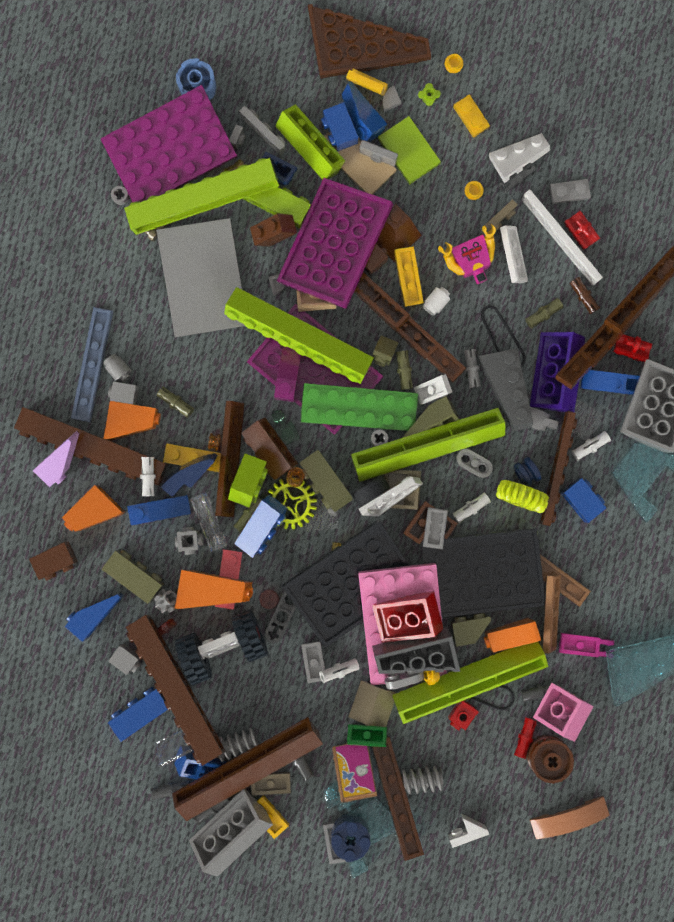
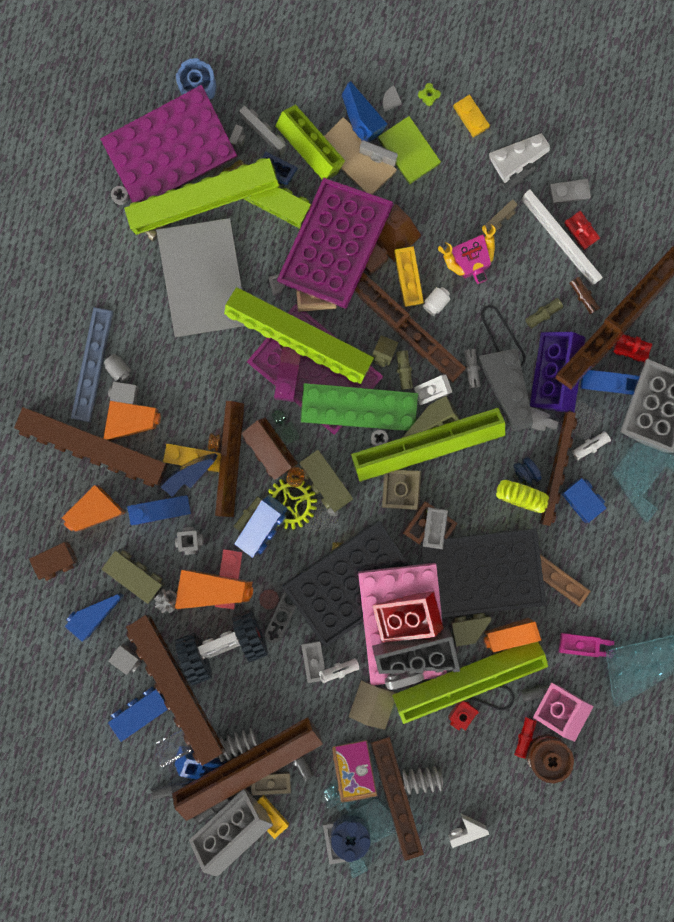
(55, 465): lavender slope -> none
(147, 476): white pin -> none
(167, 626): clear red tile -> none
(175, 402): olive pin -> none
(208, 522): clear plate -> none
(246, 483): lime brick -> none
(273, 230): reddish brown brick -> none
(340, 127): blue brick -> none
(352, 43): reddish brown wing -> none
(367, 81): yellow slope -> none
(367, 735): green slope -> none
(371, 491): black tyre -> none
(391, 497): white wing -> none
(431, 677): yellow plate -> none
(453, 63): yellow plate -> none
(471, 507): white pin -> none
(474, 190): yellow plate -> none
(474, 462): light grey plate -> none
(513, 254): white tile -> none
(551, 613): medium nougat tile -> none
(571, 819): nougat slope -> none

